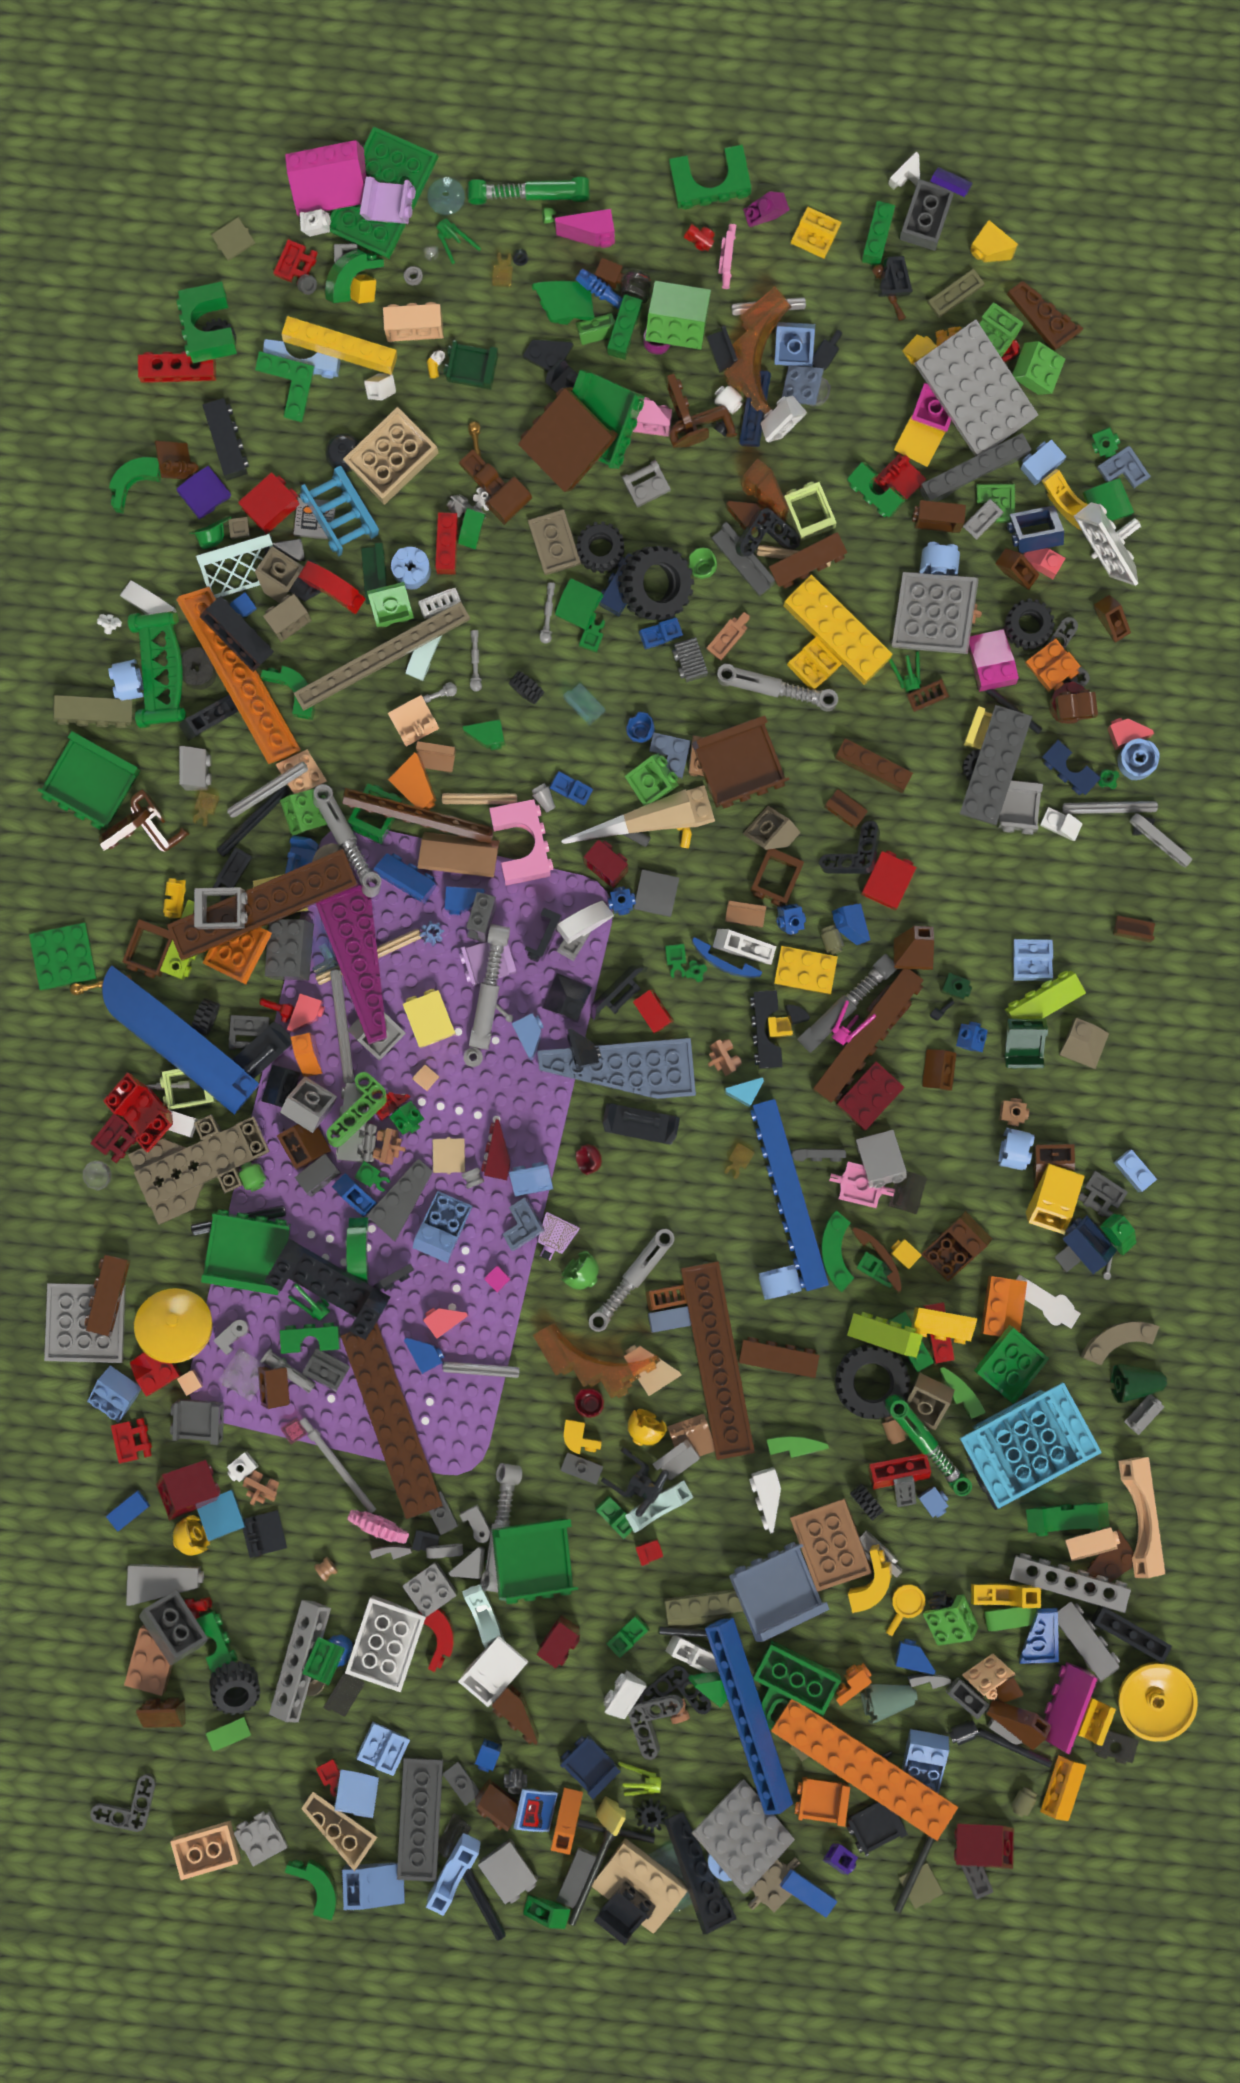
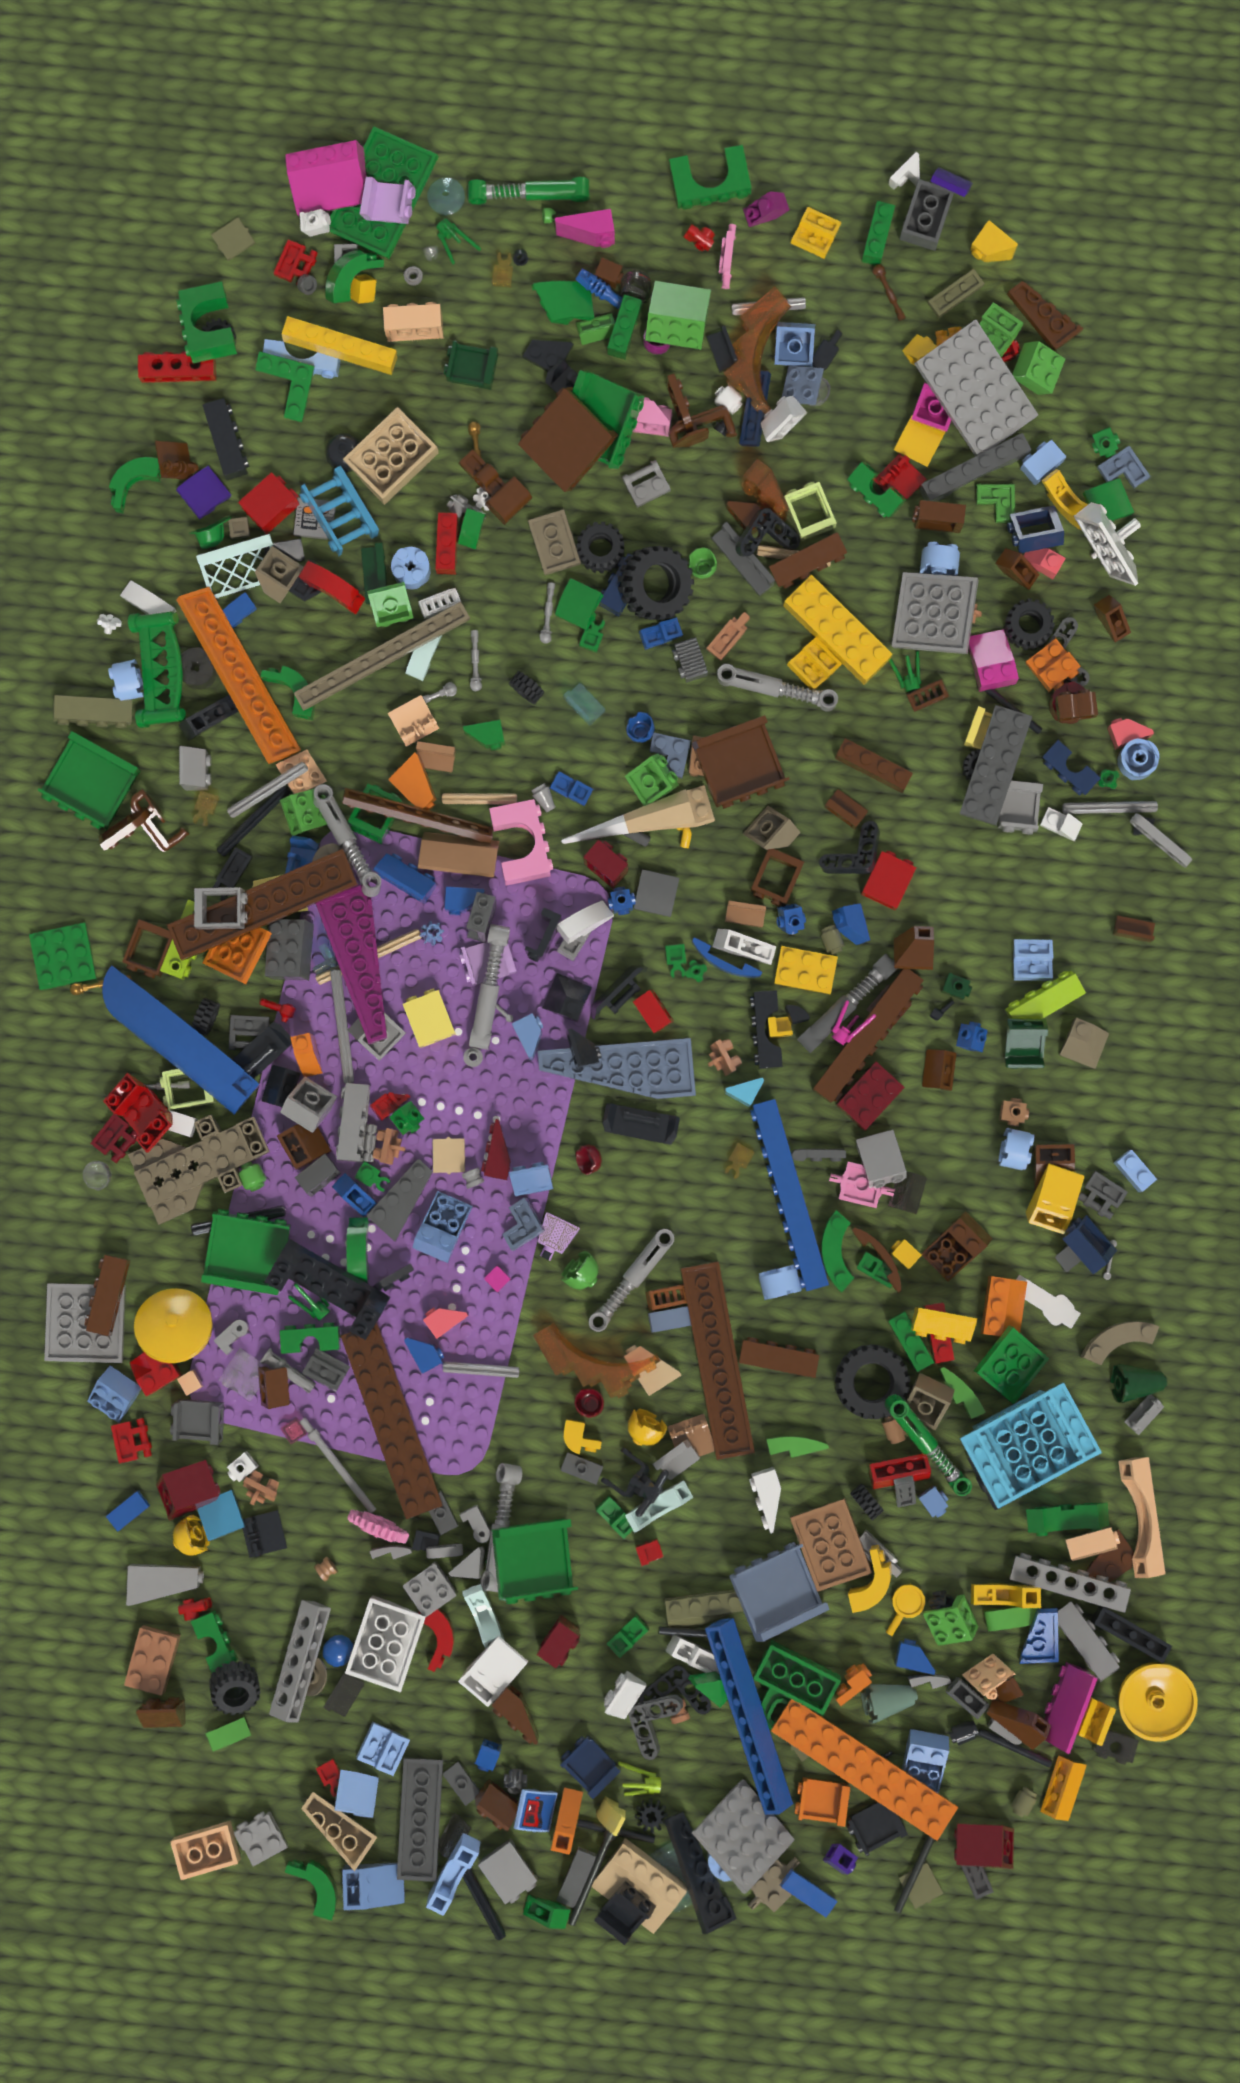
(129, 1815): dark grey beam -> none
(173, 1627): dark grey brick -> none
(174, 907): yellow hinge -> none
(236, 633): black brick -> none
(287, 617): dark tan brick -> none
(305, 1012): coral slope -> none
(323, 1661): green plate -> none
(353, 1112): bright green beam -> none
(380, 386): white panel -> none
(425, 1077): light nougat slope -> none
(433, 362): arm -> none
(885, 1335): lime brick -> none
(895, 278): black wing -> none
(983, 519): light grey plate -> none
(1119, 1232): green slope -> none

